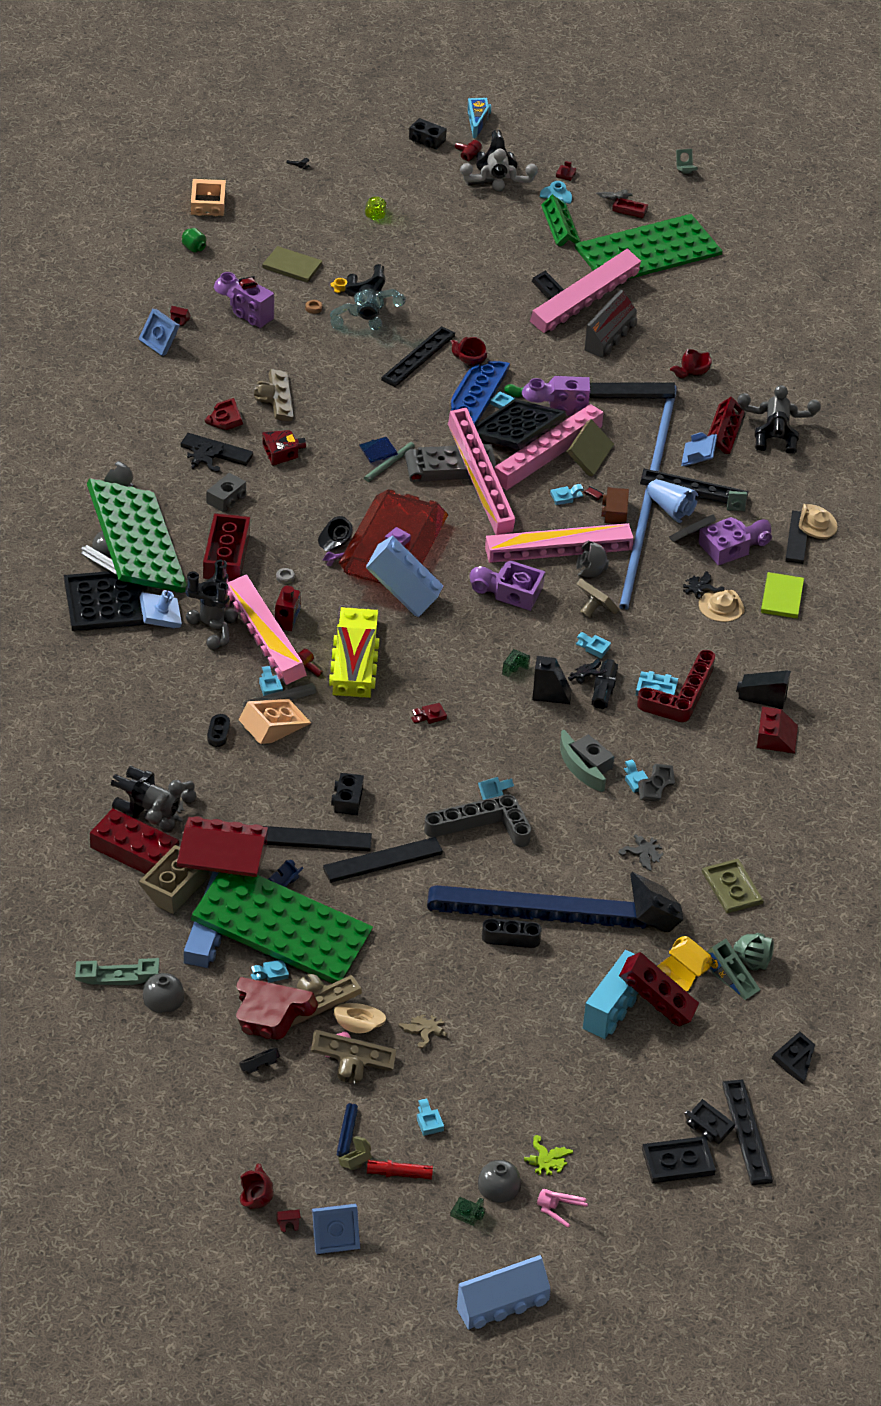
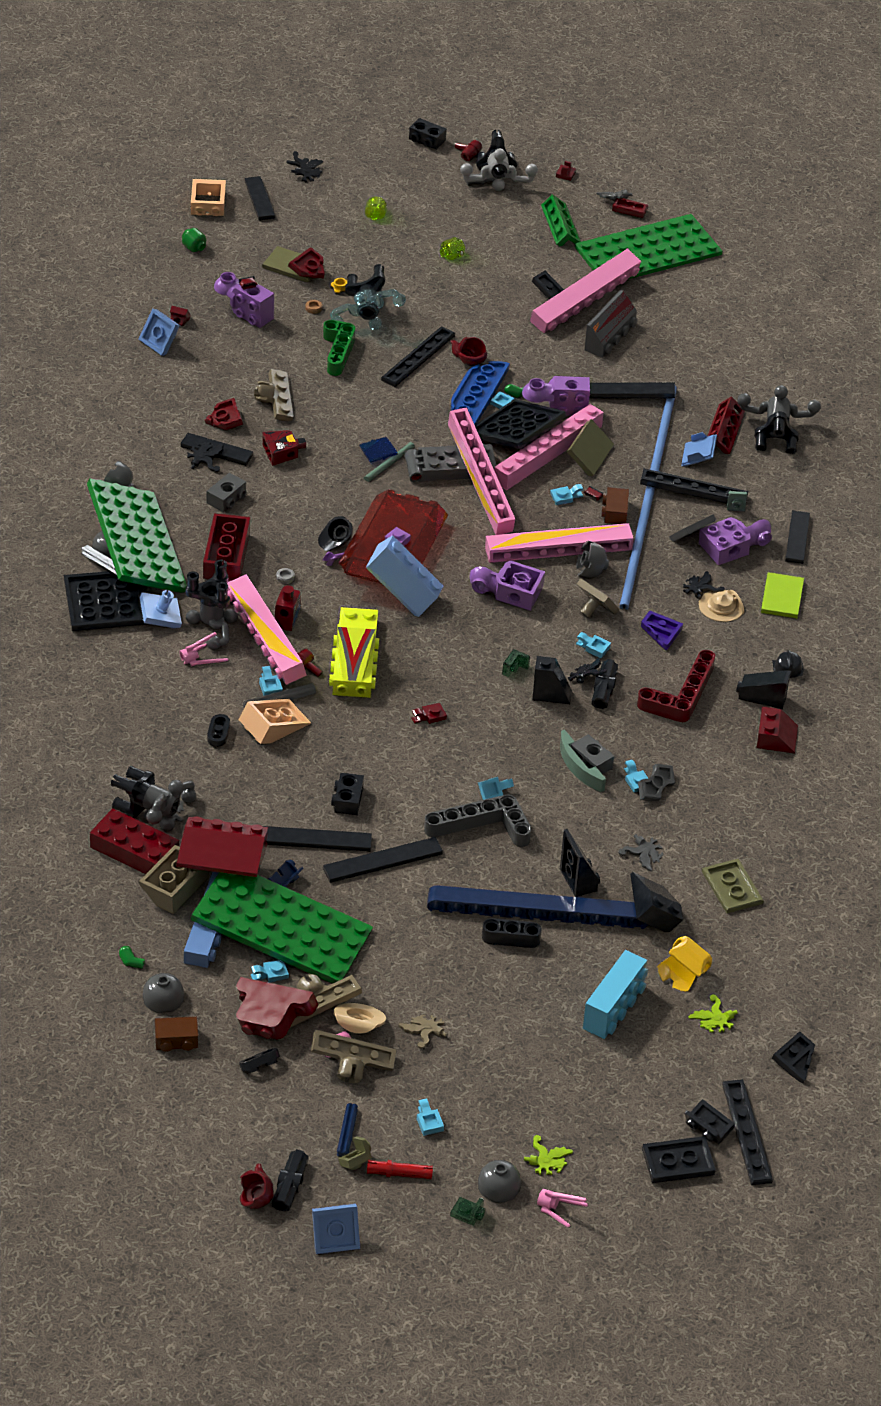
(91, 973): sand green slope -> none
(128, 958): none -> green arm
(176, 1033): none -> reddish brown brick
(190, 653): none -> bright pink plant
(259, 198): none -> black tile
(289, 1180): none -> black piece
(289, 1216): dark red tile -> none
(307, 170): none -> black piece
(308, 264): none -> dark red plate
(343, 337): none -> green beam
(452, 248): none -> clear neon green head
(478, 114): slope -> none
(503, 1293): light blue slope -> none
(560, 192): medium azure plate -> none
(577, 868): none -> black slope
(658, 682): medium azure plate -> none
(659, 989): dark red brick -> none
(661, 628): none -> dark purple wing
(673, 499): light blue cone -> none
(685, 167): sand green bracket -> none
(693, 364): dark red hair -> none
(715, 1017): none -> lime piece
(731, 970): sand green slope -> none
(755, 950): sand green helmet -> none
(789, 661): none -> black piece
(817, 522): tan hat -> none

